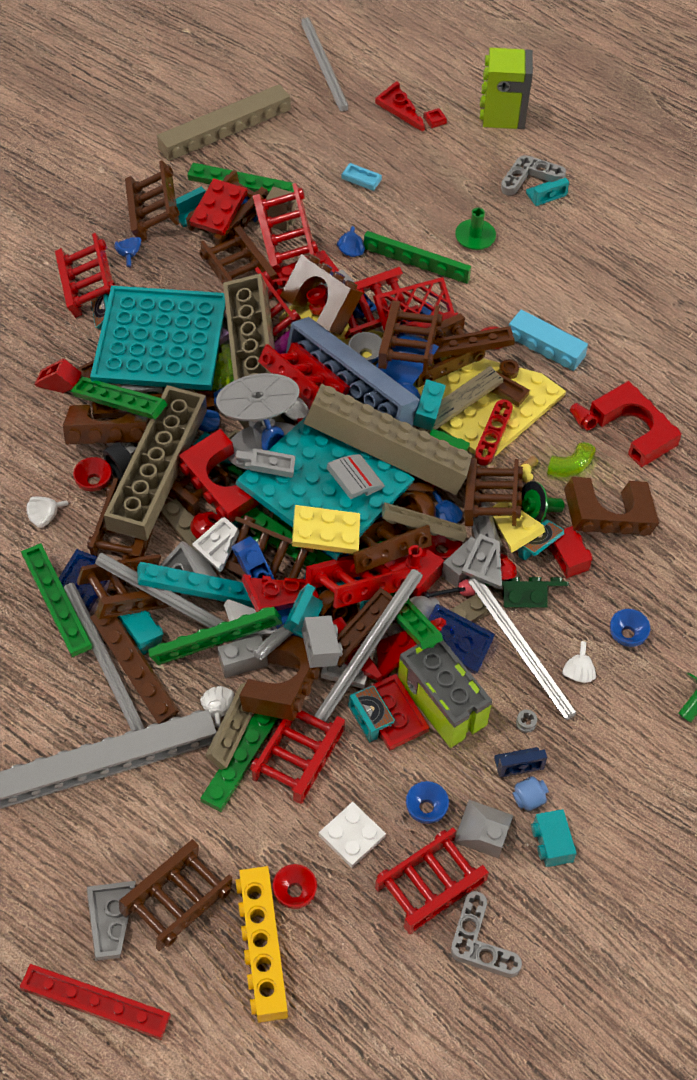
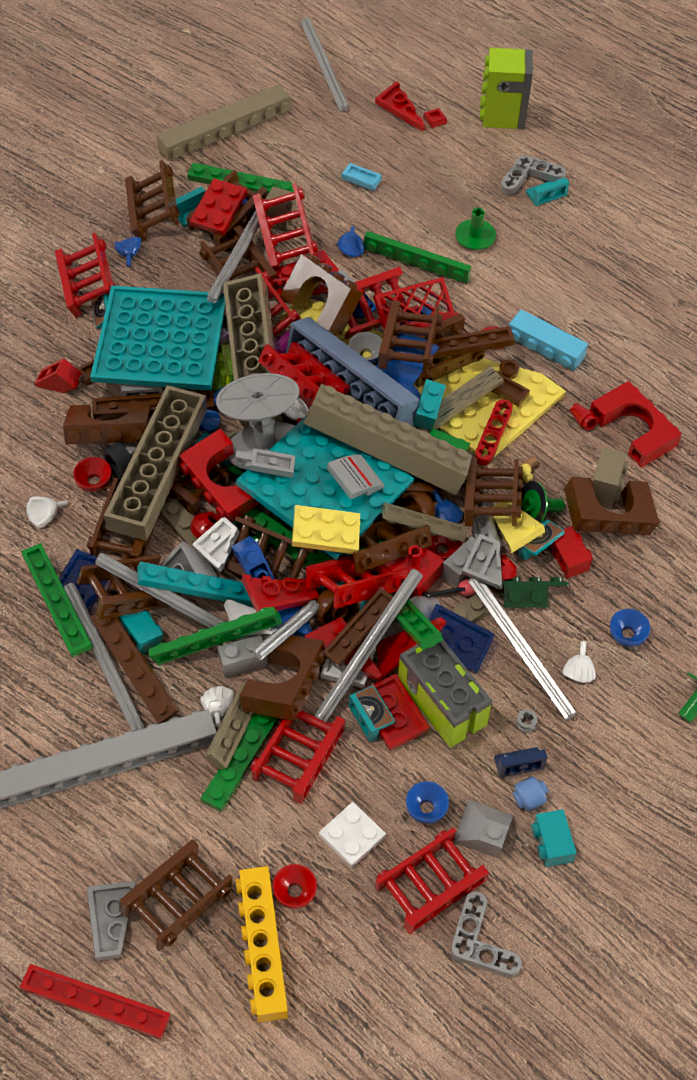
(119, 398): green plate -> none
(234, 259): none -> light grey axle
(271, 435): blue piece -> none
(304, 606): teal panel -> none
(317, 300): red wheel -> none
(321, 641): light grey brick -> none
(574, 463): clear neon green cylinder -> none
(609, 476): none -> dark tan brick

